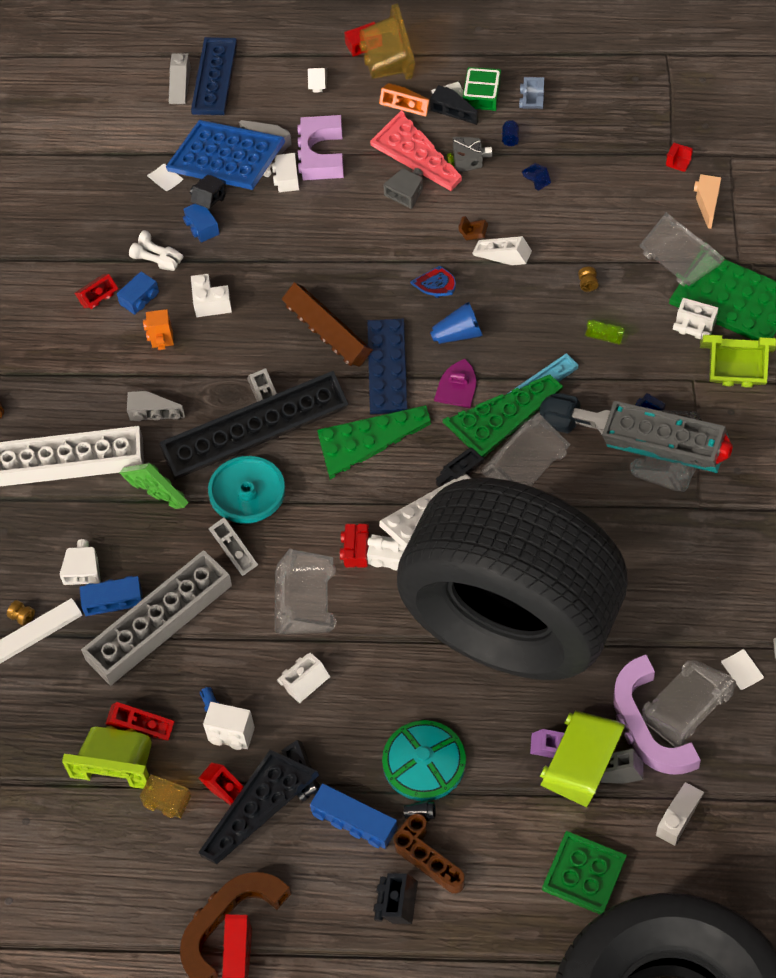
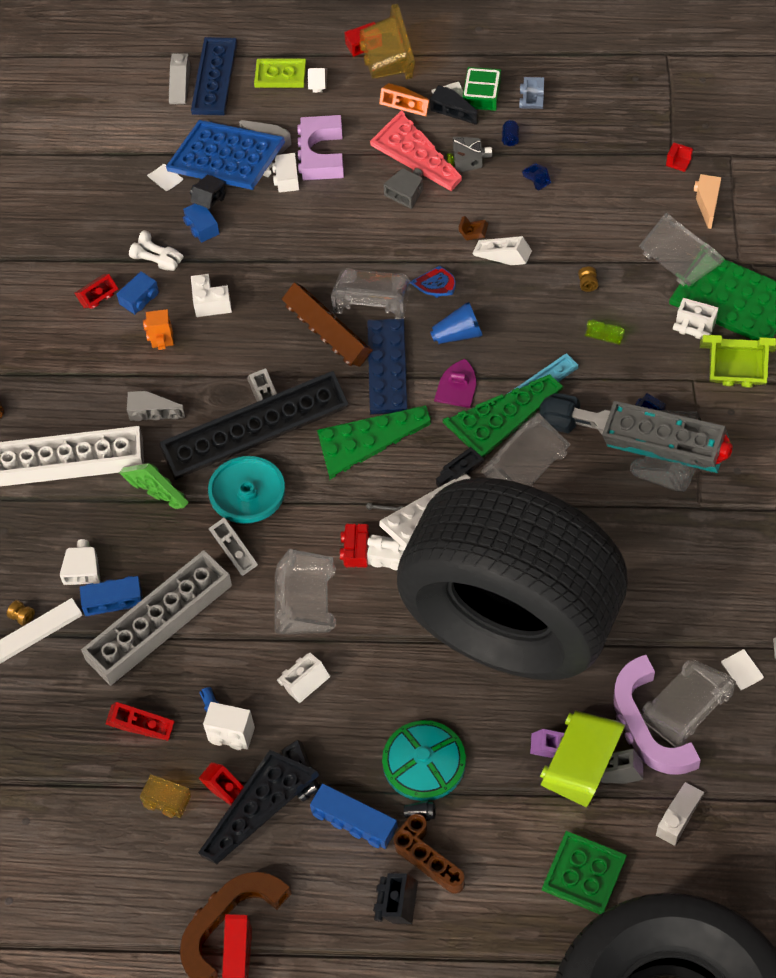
(111, 754): lime windscreen -> none
(280, 73): none -> lime plate
(369, 506): none -> dark grey hinge
(371, 289): none -> clear windscreen

